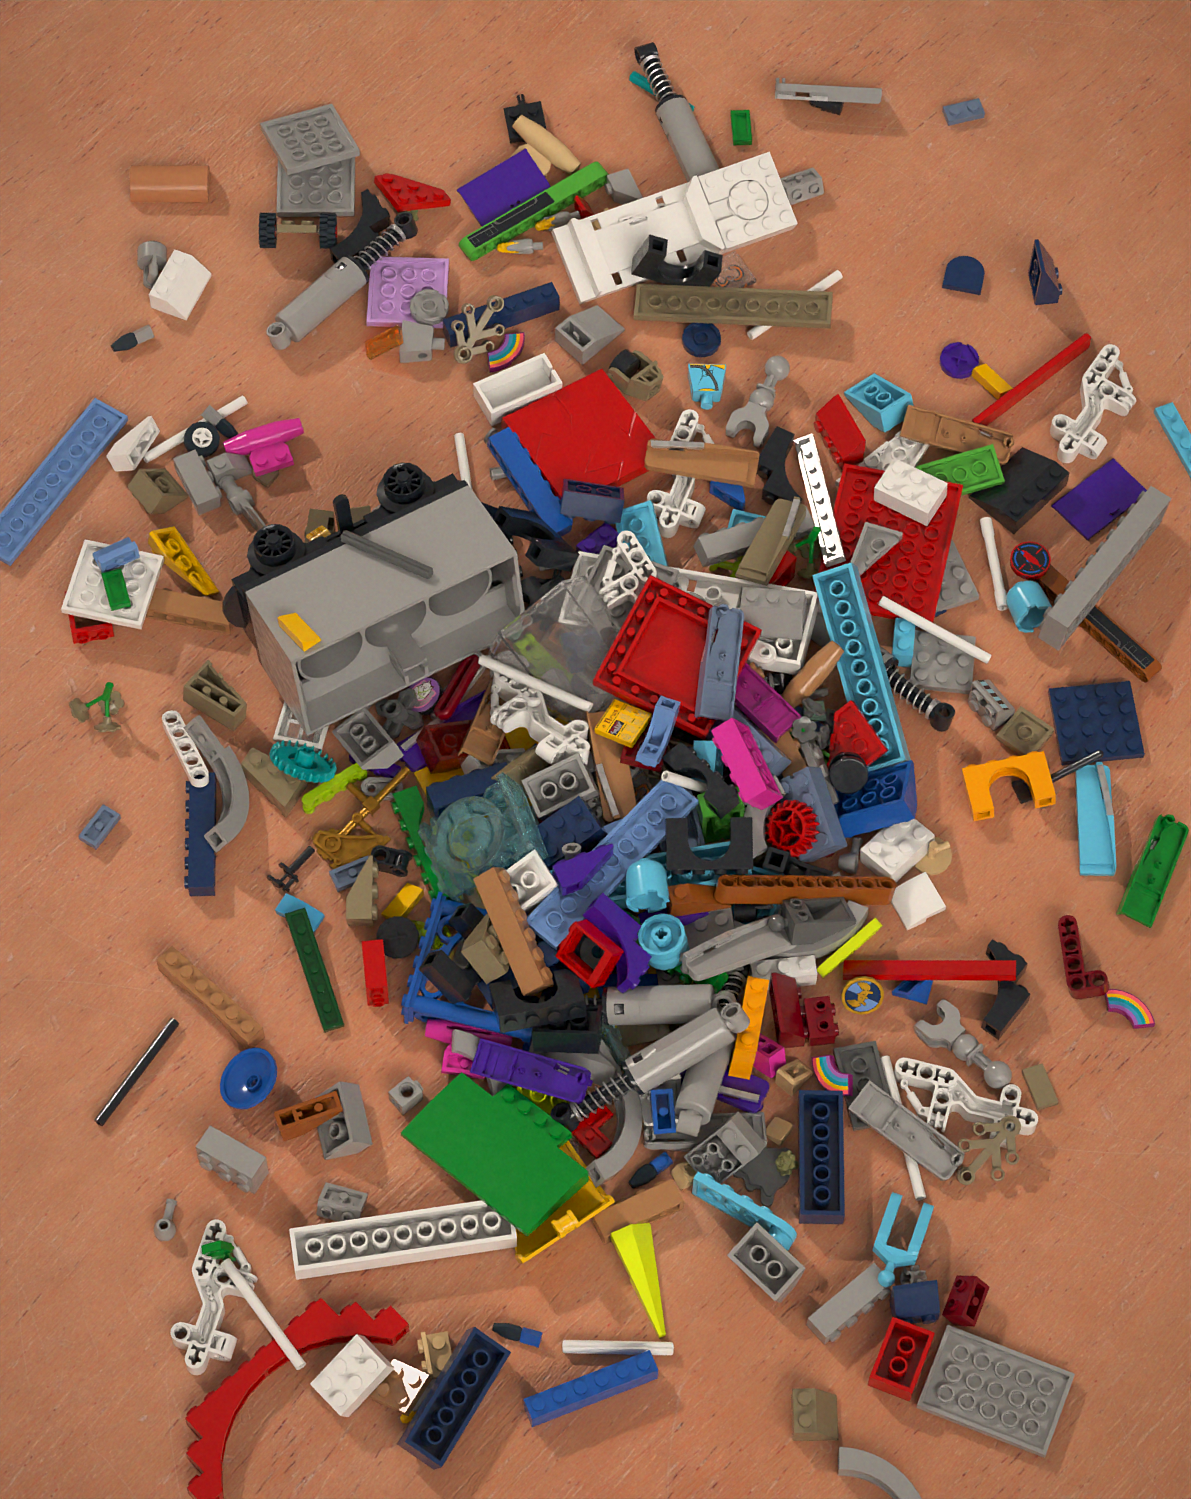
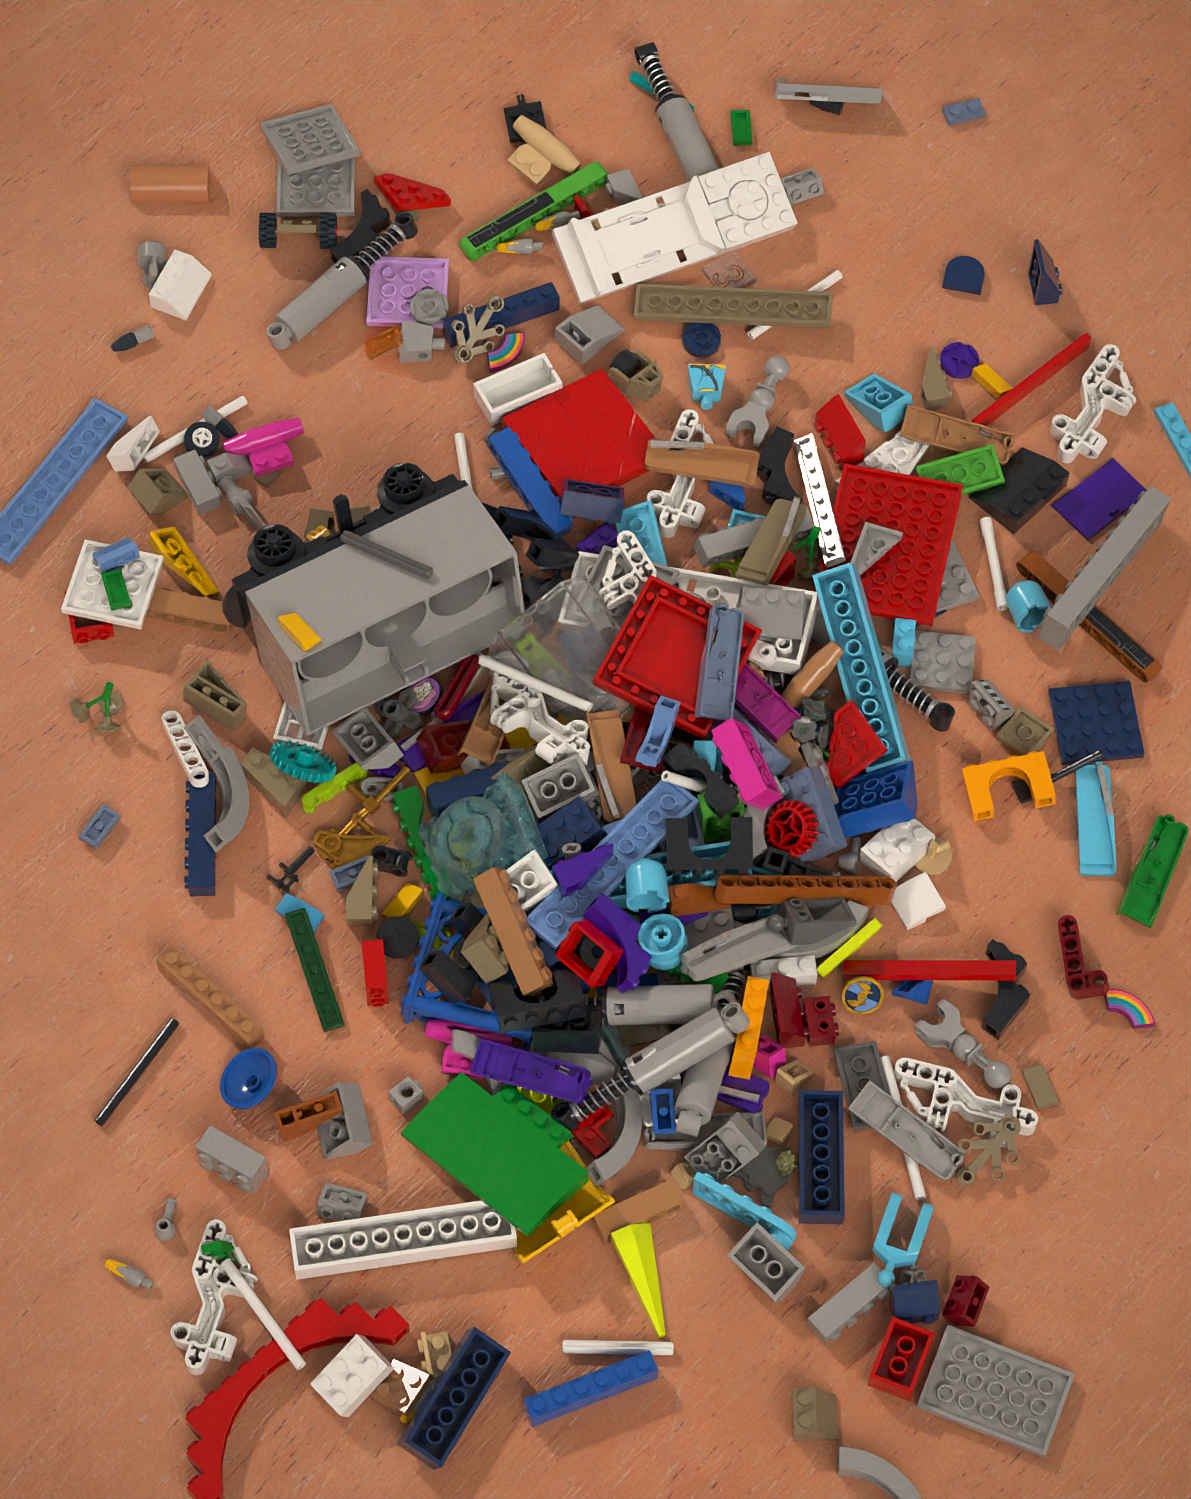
(129, 1274): none -> light grey piece
(503, 187): dark purple container -> none
(516, 1333): piece -> none
(623, 723): yellow tile -> none
(650, 264): black arch -> none
(650, 1171): piece -> none
(830, 1076): tile -> none
(848, 772): black head -> none
(910, 491): white brick -> none
(934, 389): none -> dark tan slope
(934, 629): white piece -> none
(1030, 560): tile -> none

